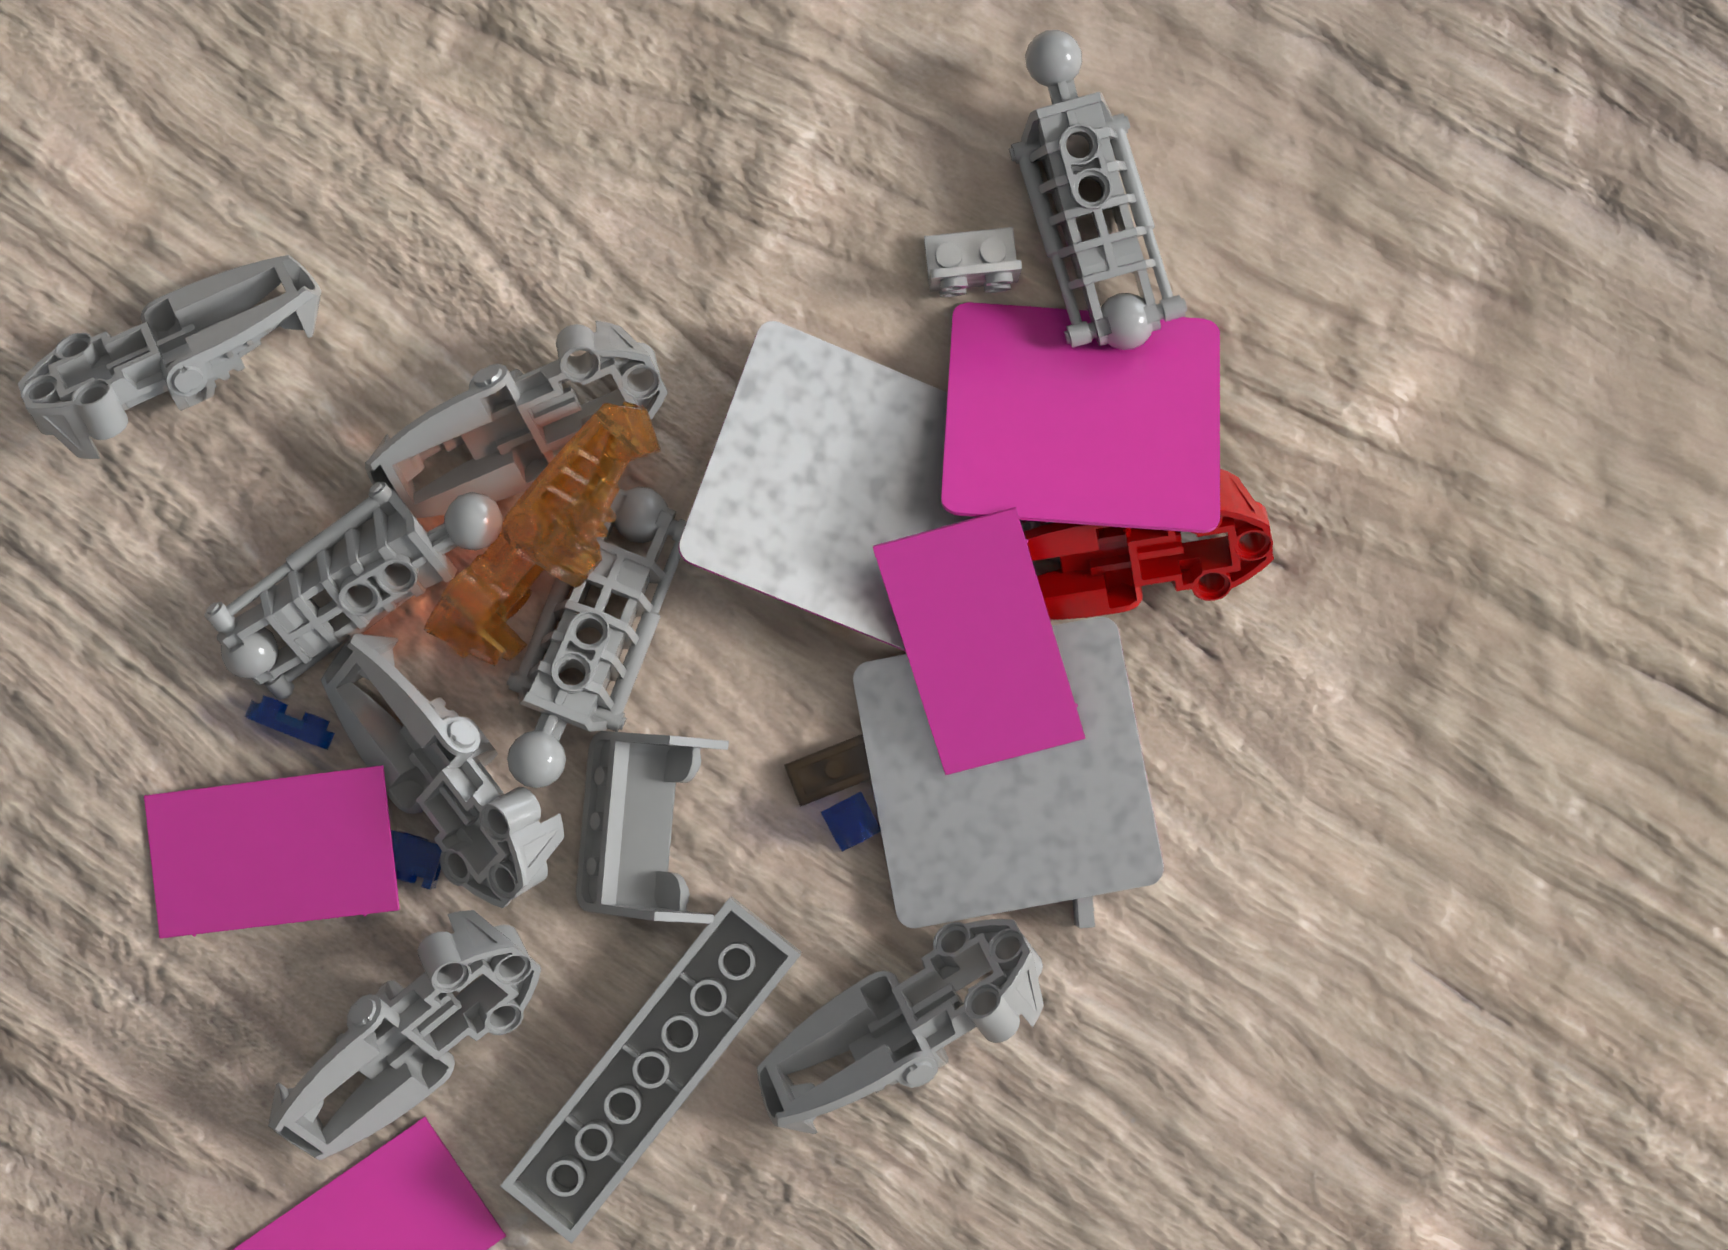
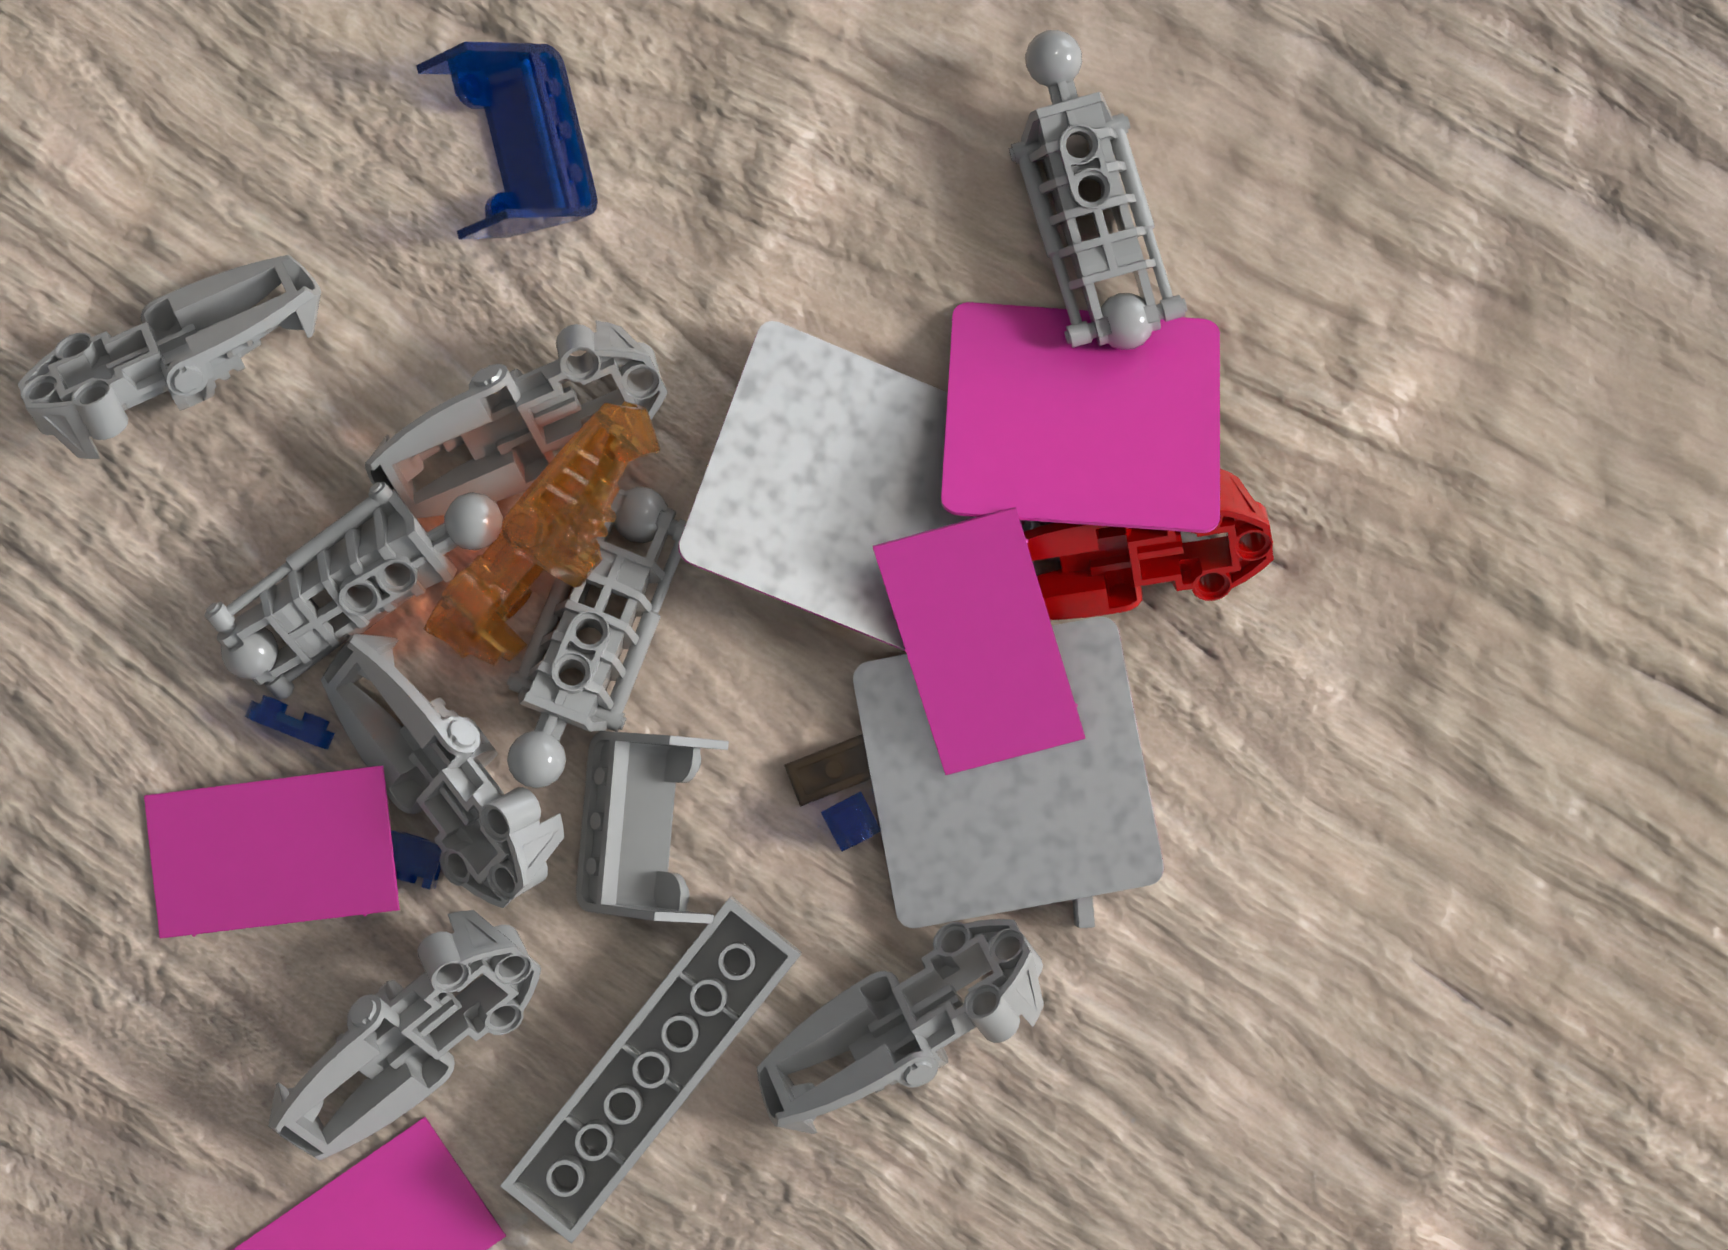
(531, 132): none -> clear blue windscreen
(972, 260): light grey bracket -> none

